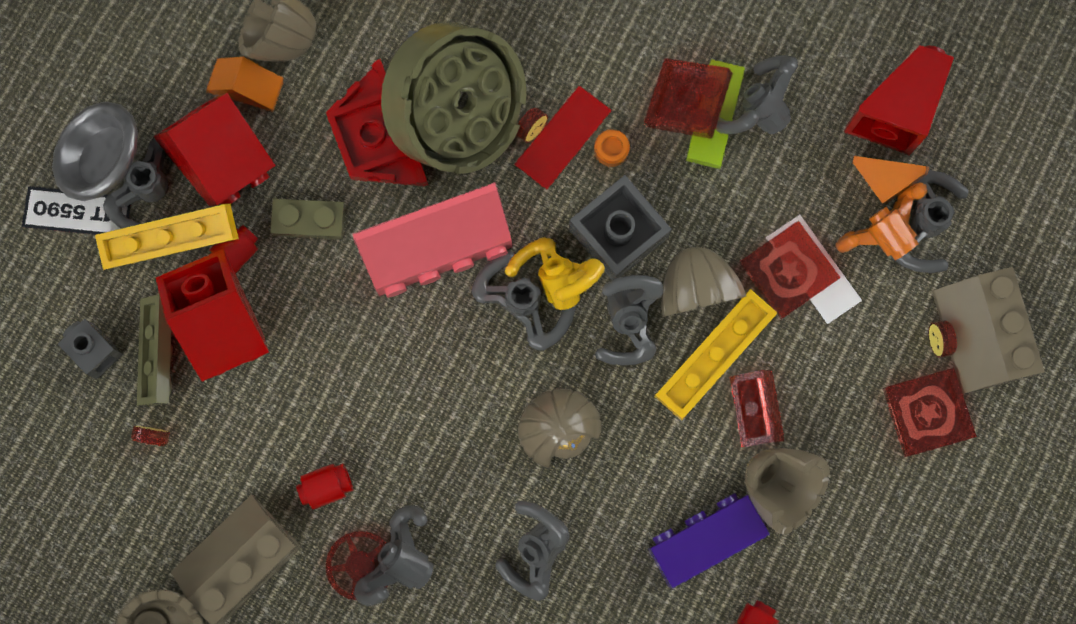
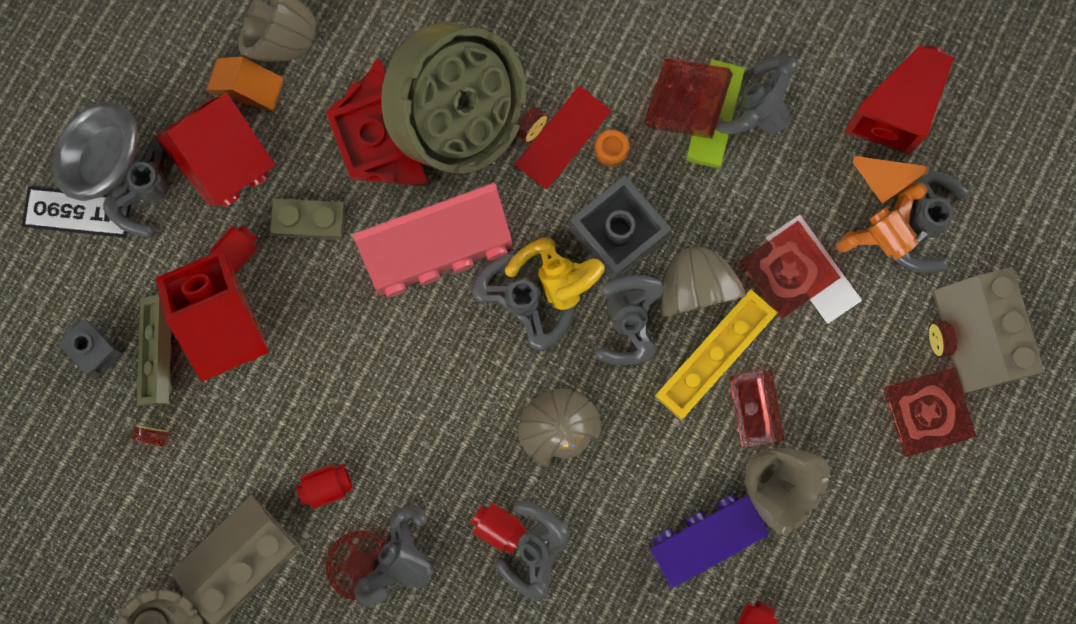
(166, 236): yellow plate -> none
(498, 527): none -> red brick

